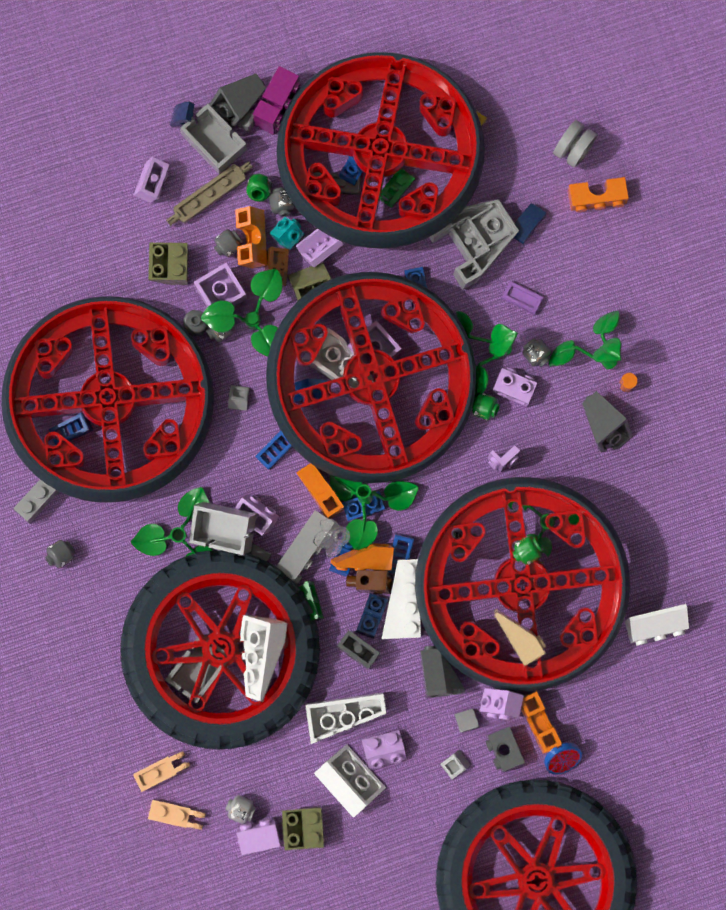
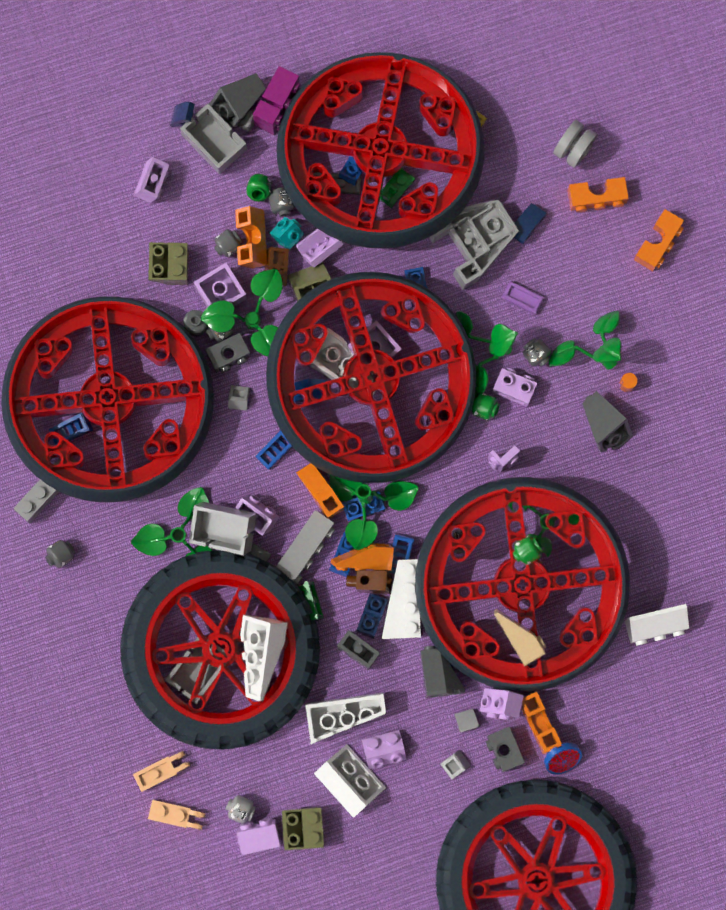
(209, 193): dark tan plate -> none
(236, 345): none -> dark grey brick
(328, 537): clear plate -> none
(651, 254): none -> orange arch

